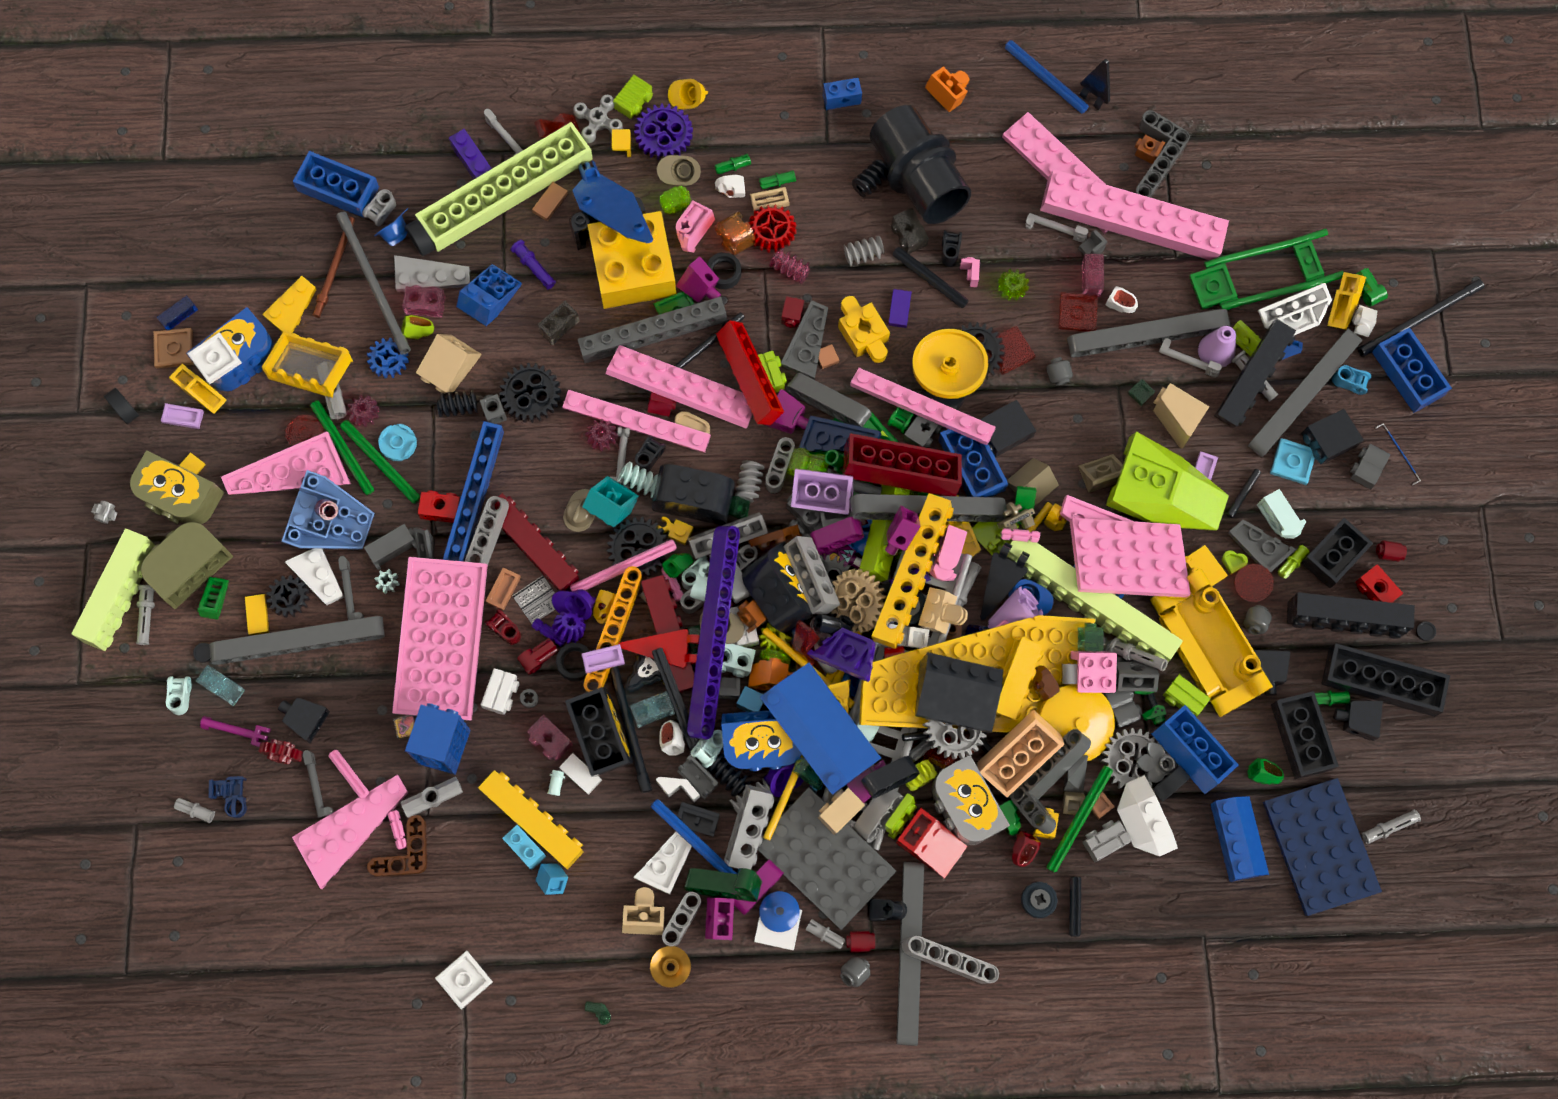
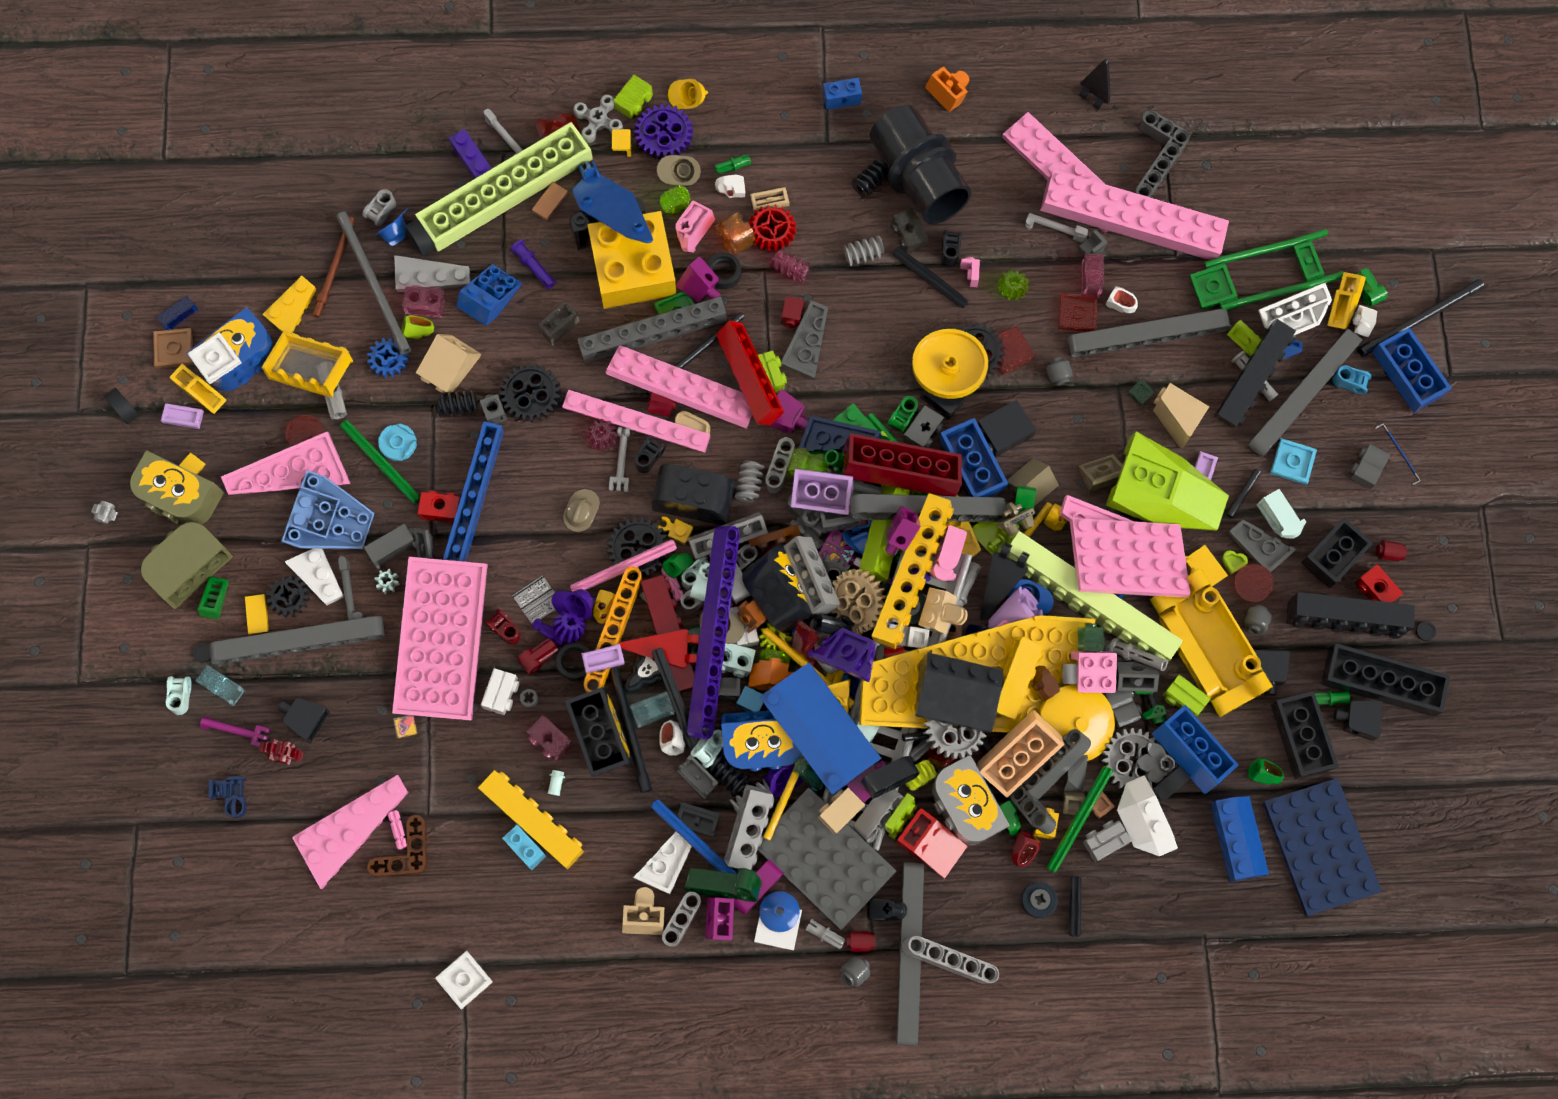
(113, 591): yellowish green brick -> none
(142, 604): light grey pin -> none
(194, 810): light grey axle -> none
(310, 762): dark grey hinge -> none
(331, 511): brick -> none
(335, 183): blue brick -> none
(342, 447): green axle -> none
(348, 774): bright pink axle -> none
(365, 416): clear pink gear -> none
(419, 802): light grey piece -> none
(438, 738): blue brick -> none
(491, 534): light grey beam -> none
(503, 589): nougat tile -> none
(537, 548): dark red brick -> none
(551, 879): dark azure panel -> none
(579, 773): white tile -> none
(600, 1010): clear green arm -> none
(610, 501): teal brick -> none
(638, 478): light aqua piece -> none
(659, 966): pearl gold dish -> none
(672, 785): white slope -> none
(739, 507): clear green plate -> none
(777, 179): green axle -> none
(828, 357): nougat tile -> none
(828, 400): dark grey beam -> none
(837, 535): magenta beam -> none
(863, 329): yellow brick -> none
(899, 308): dark purple tile -> none
(923, 406): bright pink plate -> none
(1020, 535): bright pink axle -> none
(1046, 76): blue axle -> none
(1148, 148): dark orange brick -> none
(1212, 368): light grey hinge -> none
(1218, 346): lavender cone -> none
(1293, 561): lime axle -> none
(1332, 436): black brick -> none
(1383, 830): light grey pin -> none

